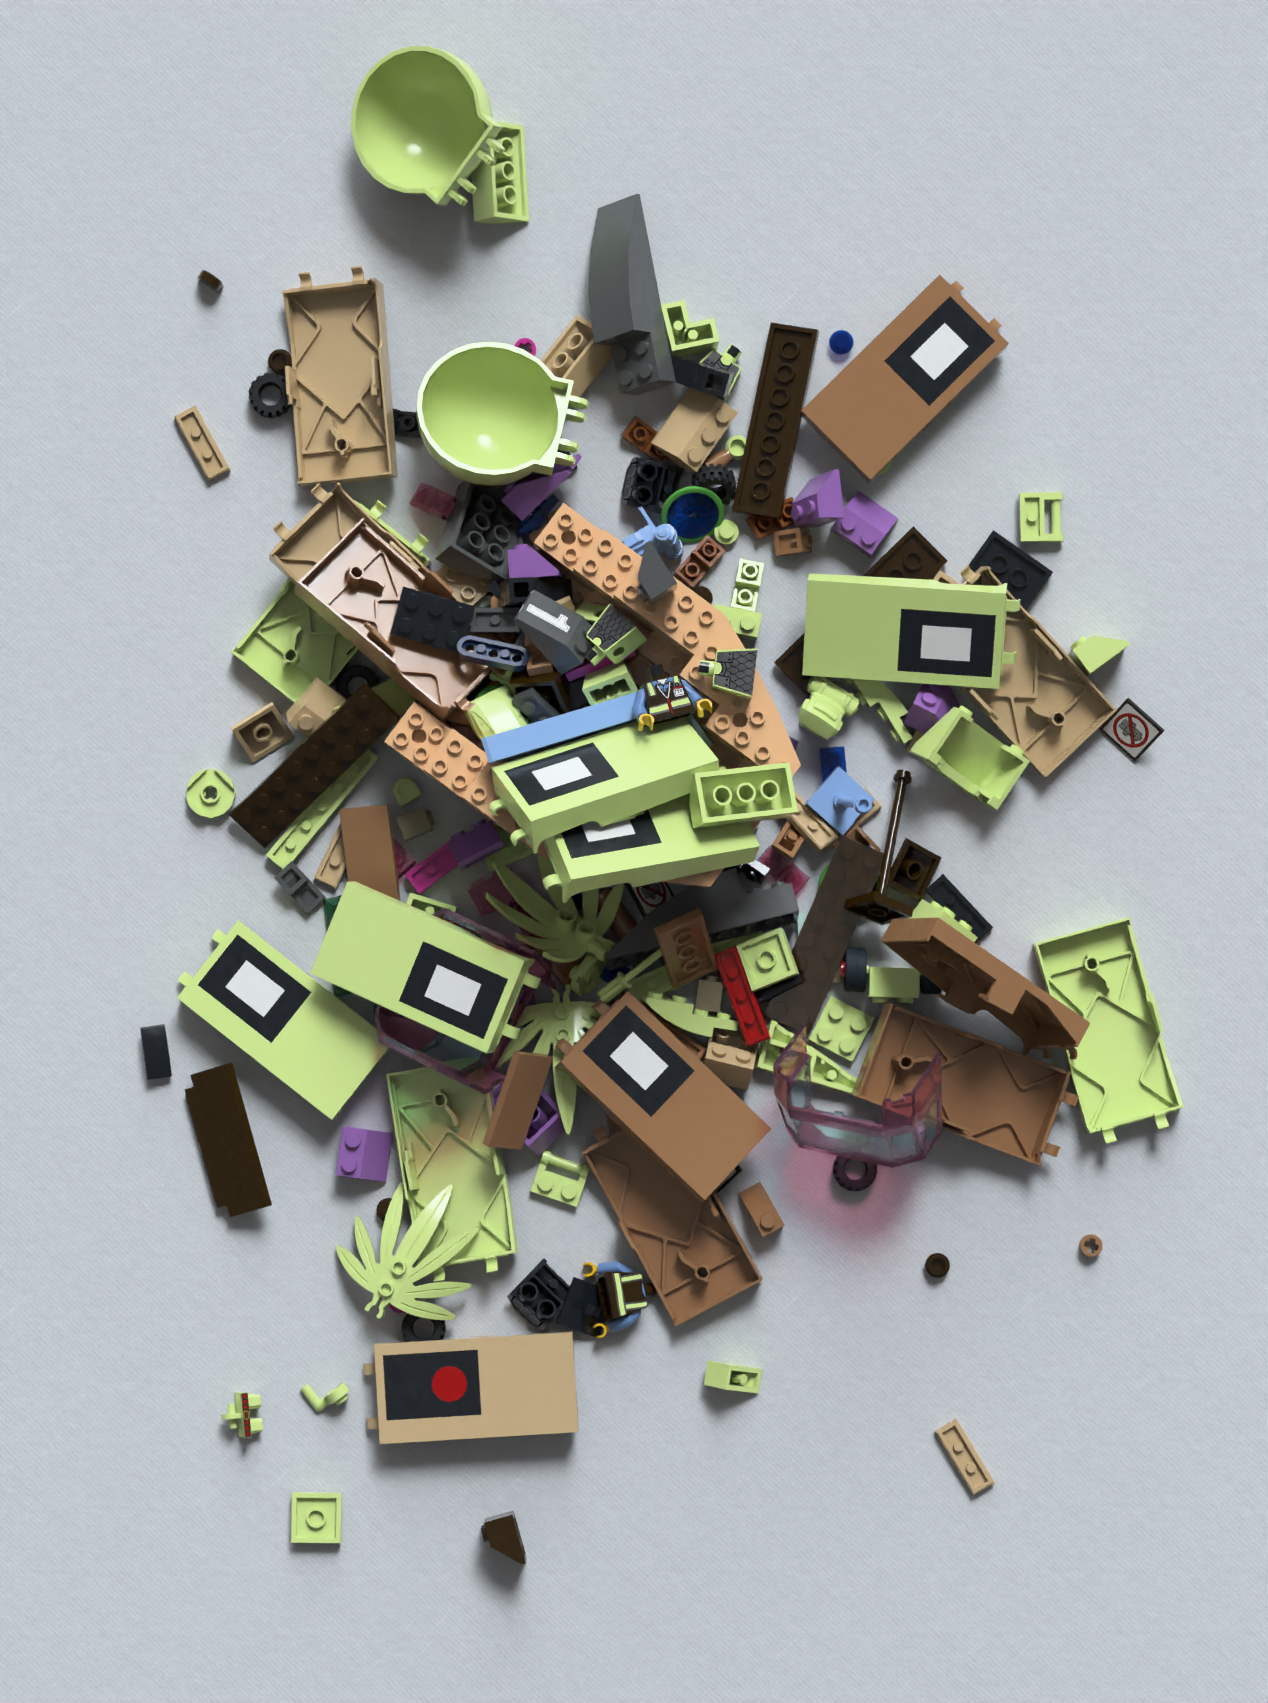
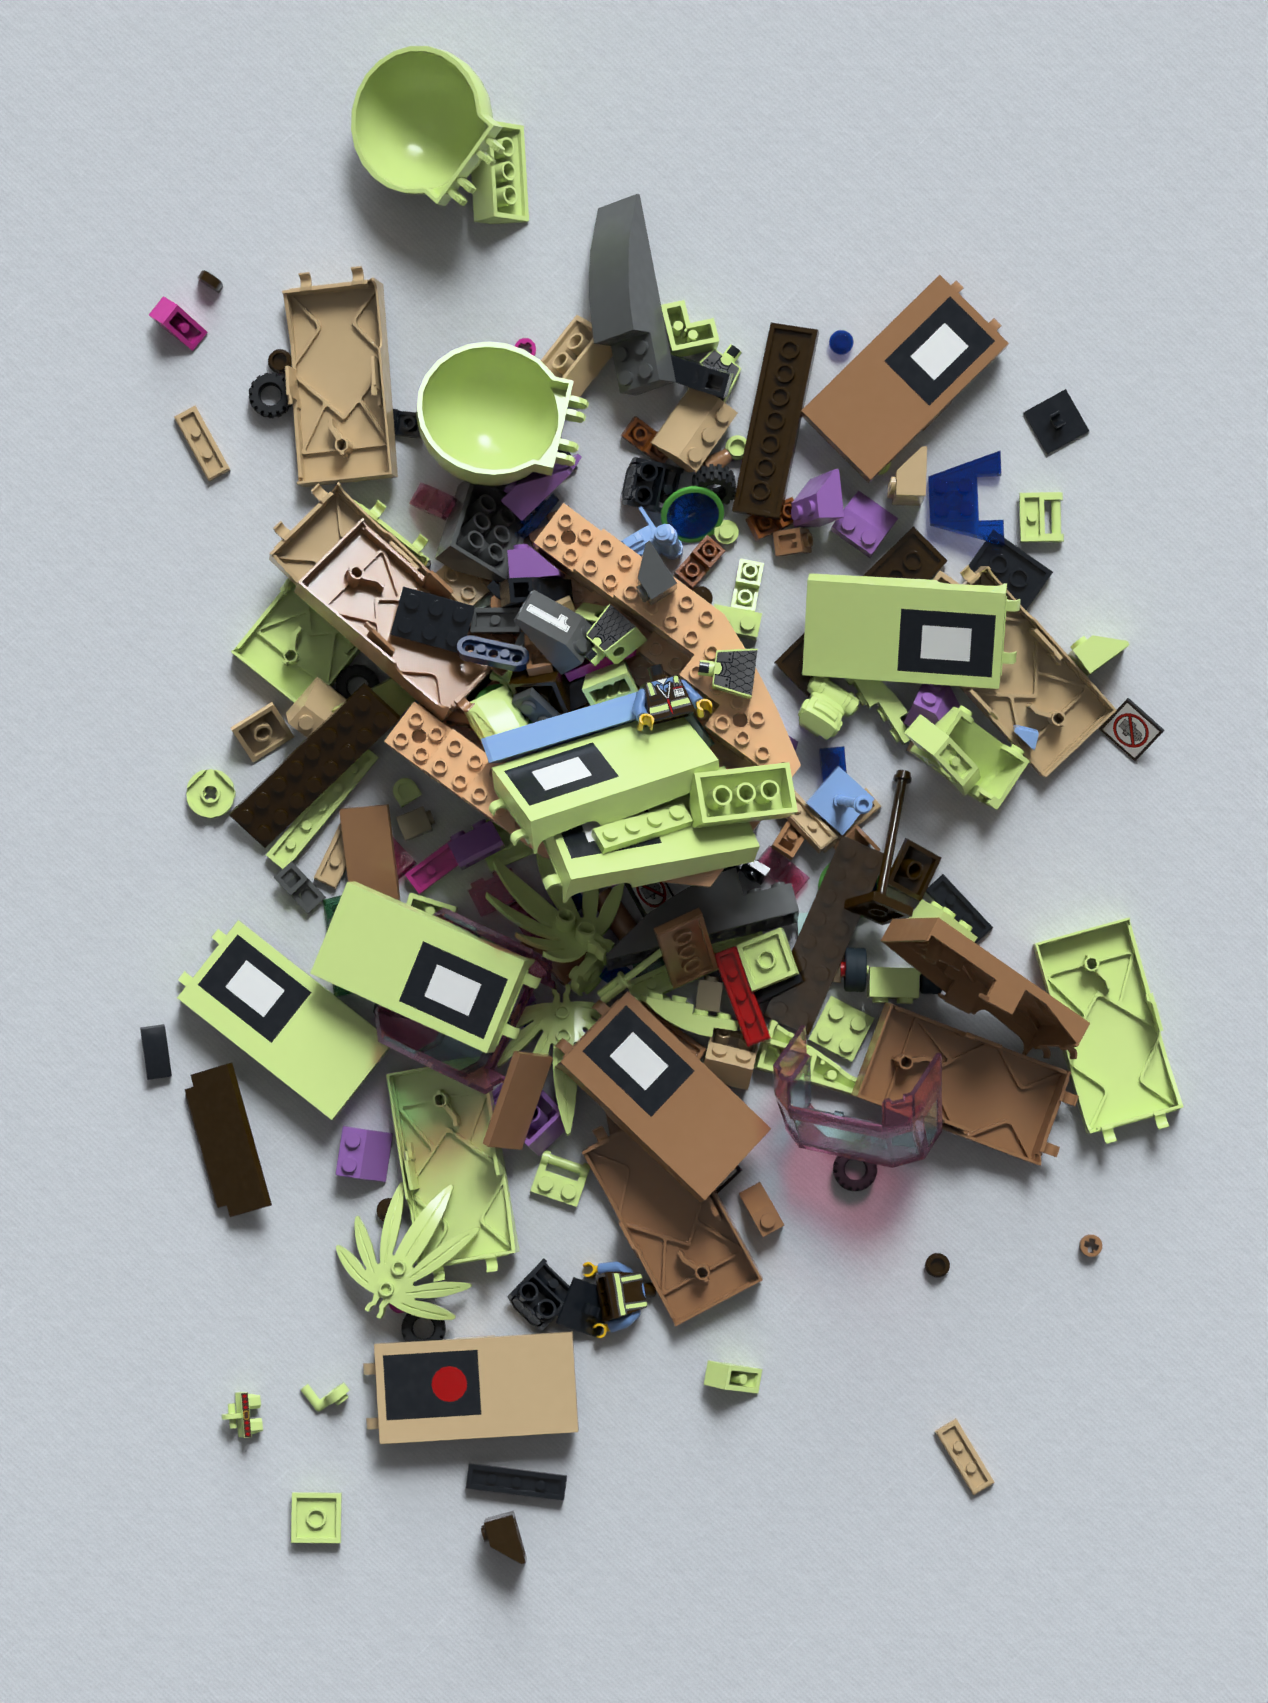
(178, 323): none -> dark pink slope
(516, 1481): none -> black plate
(641, 827): none -> yellowish green plate
(909, 482): none -> tan slope
(946, 753): none -> yellowish green slope
(955, 499): none -> clear blue wing
(1027, 734): none -> light blue slope
(1056, 421): none -> black piece

